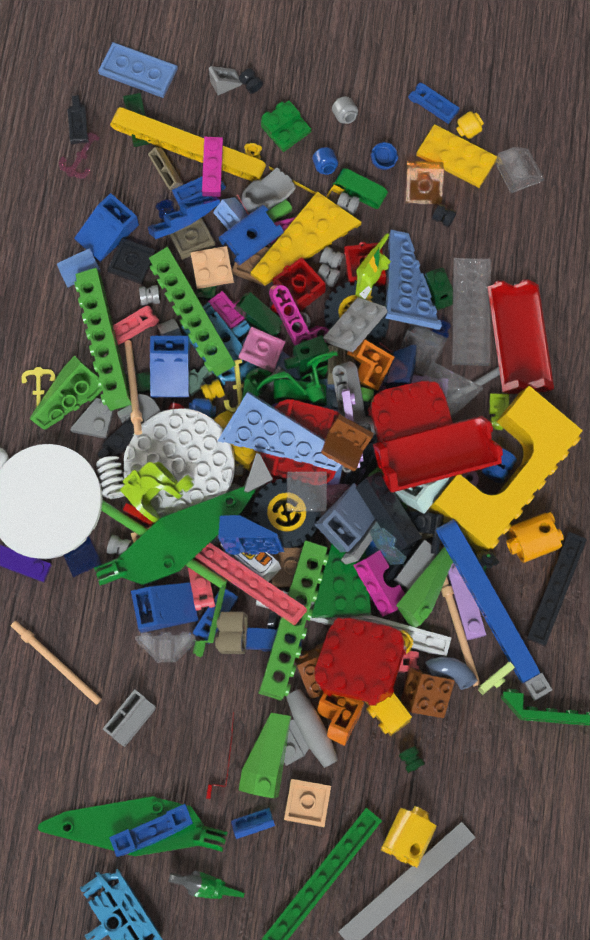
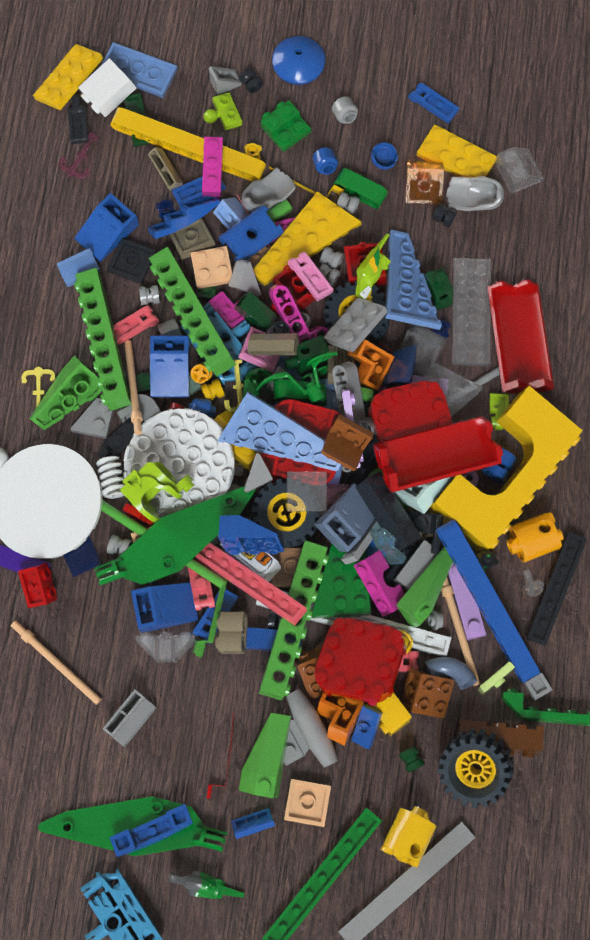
(37, 585): none -> red bracket
(68, 76): none -> yellow plate
(106, 88): none -> white brick
(198, 375): none -> light orange wheel
(225, 111): none -> lime plate
(244, 278): none -> light grey slope
(273, 344): none -> dark tan piece
(279, 327): none -> black wheel
(298, 68): none -> blue dish
(311, 276): none -> bright pink plate
(366, 726): none -> blue plate
(435, 620): none -> light grey plate
(466, 787): none -> black wheel
(469, 125): yellow head -> none
(474, 193): none -> light grey hair
(519, 738): none -> reddish brown wedge
(532, 586): none -> clear plate

